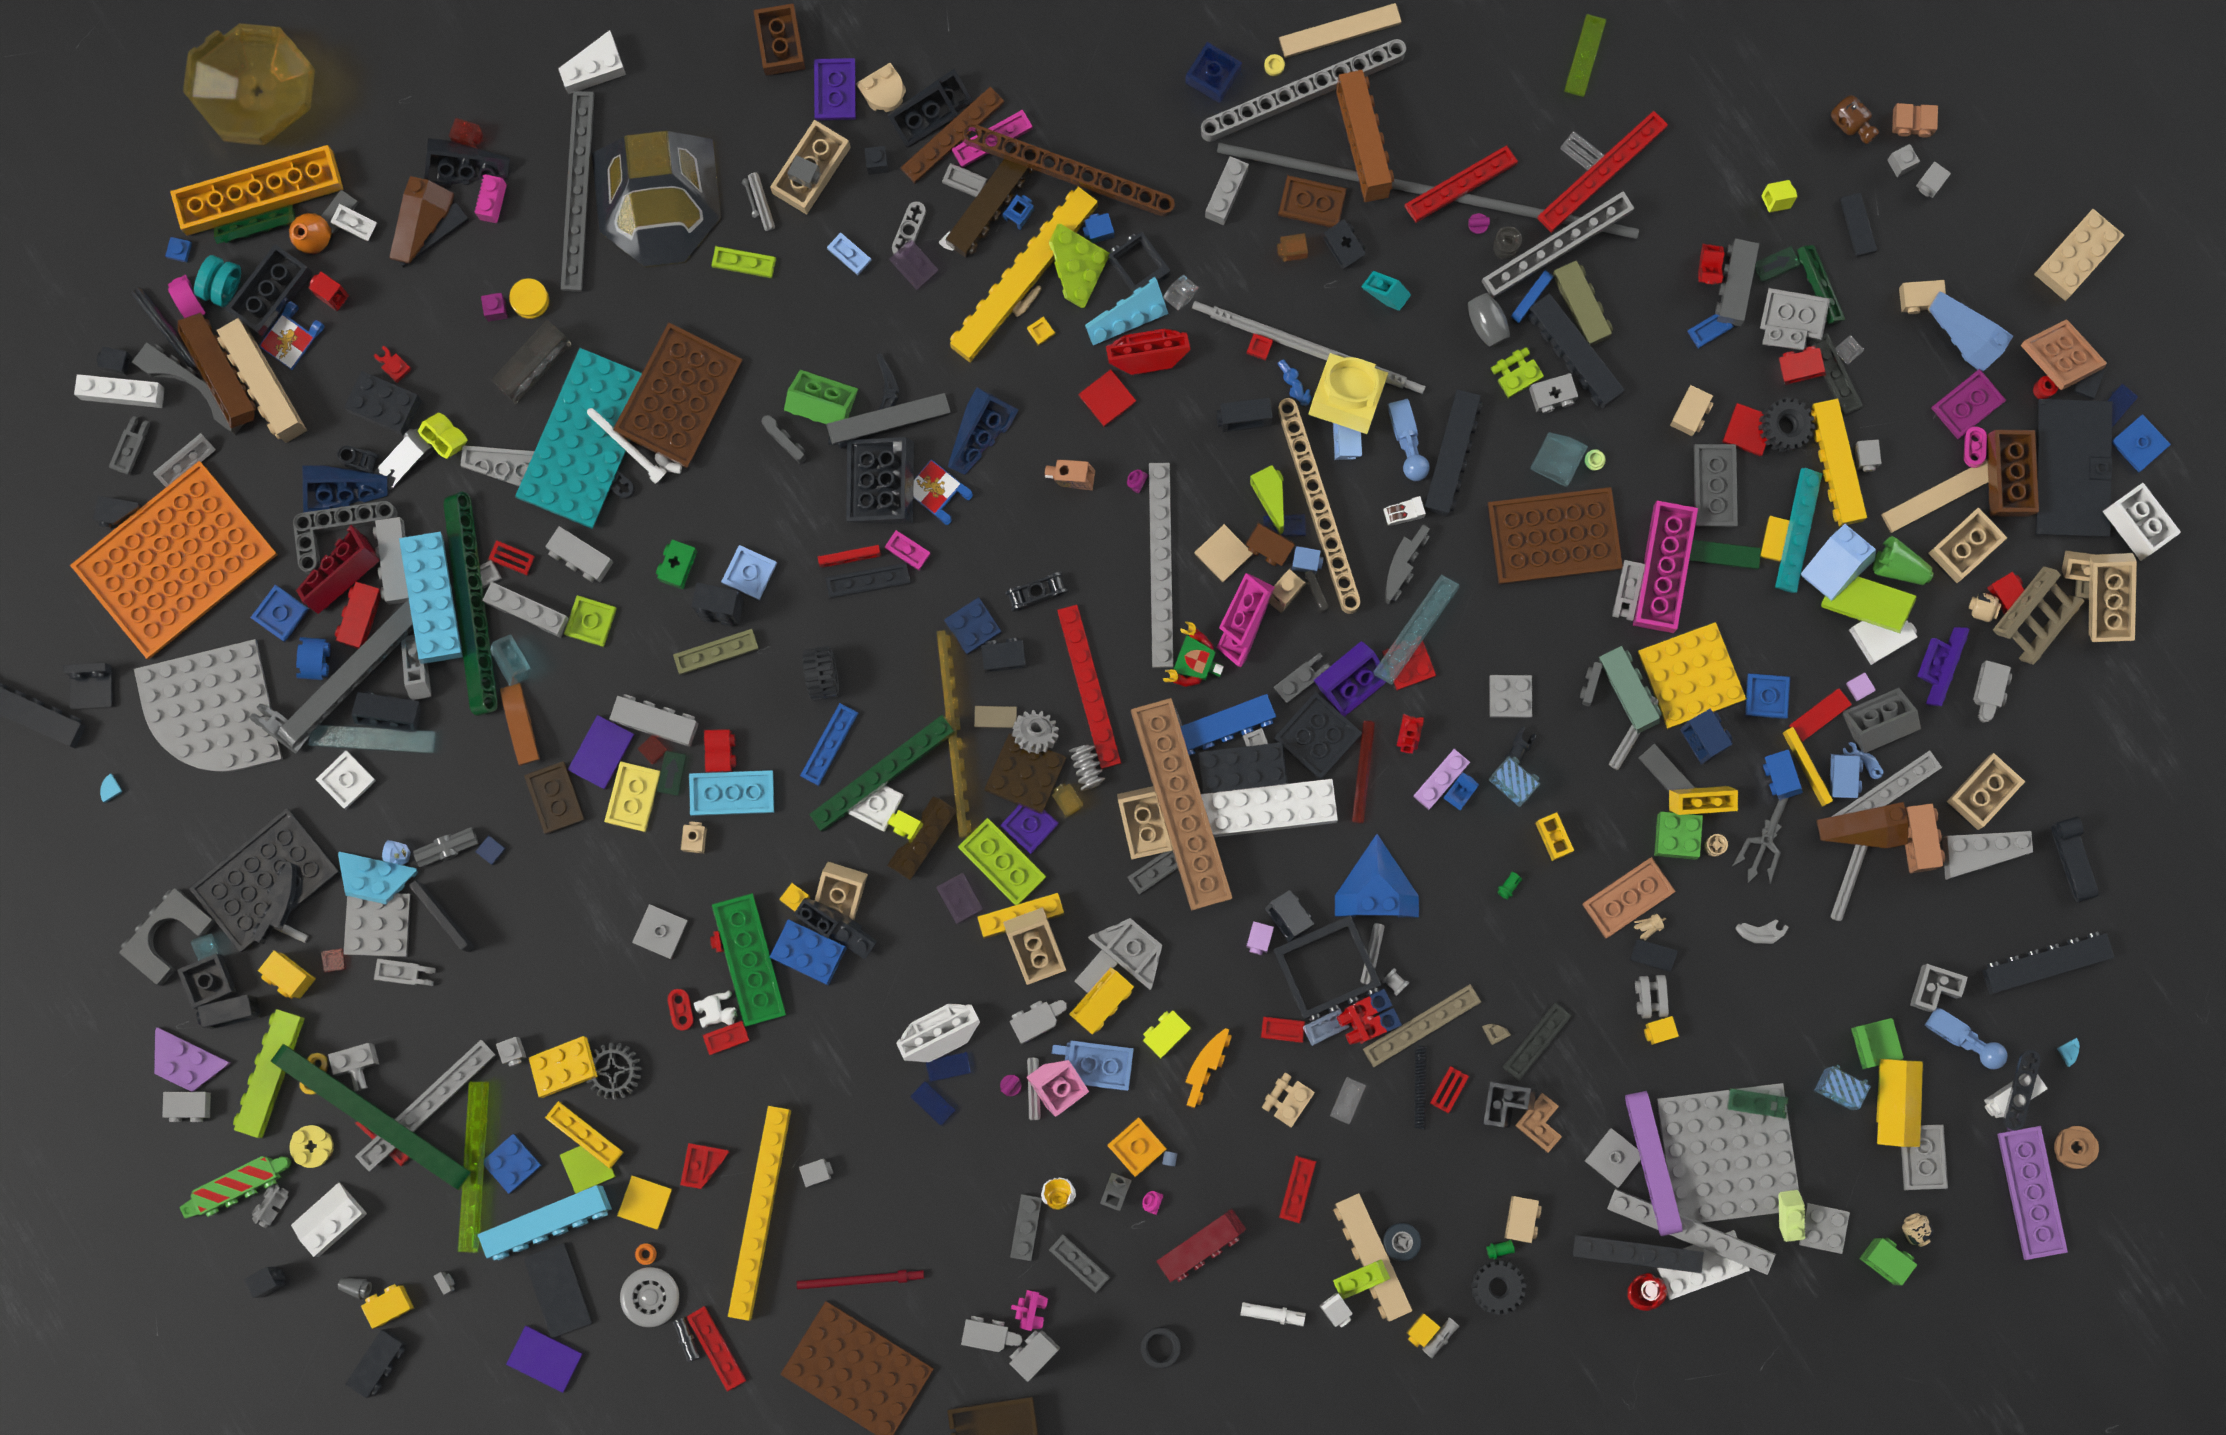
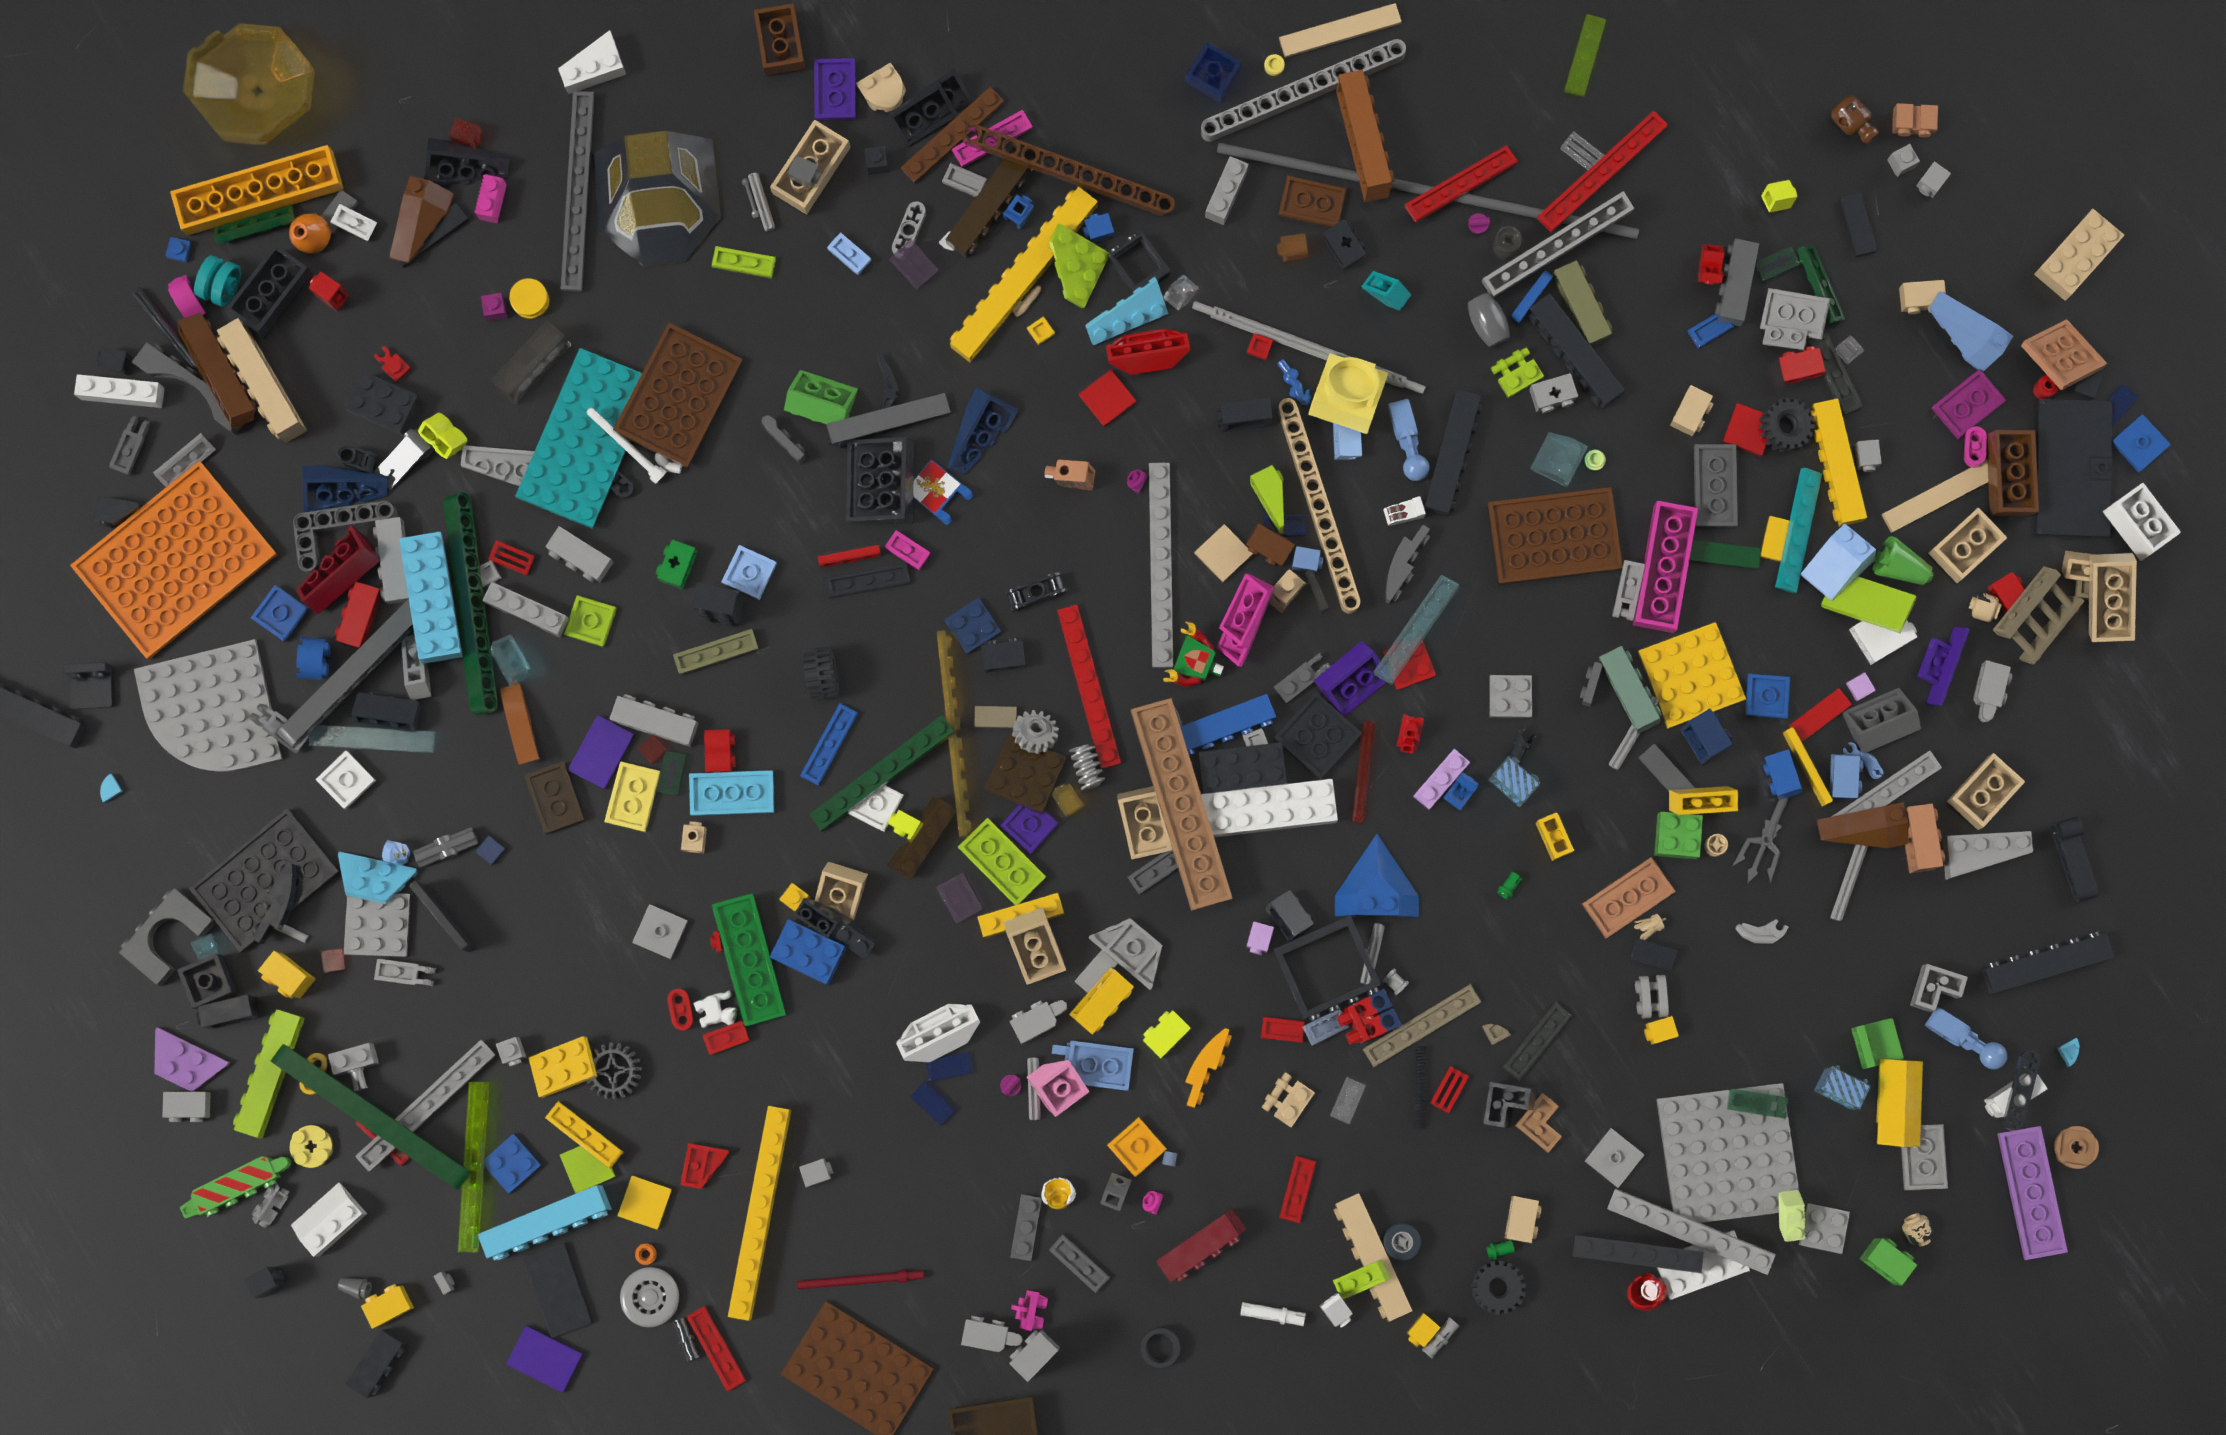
(289, 340): flag -> none
(1653, 1163): medium lavender beam -> none

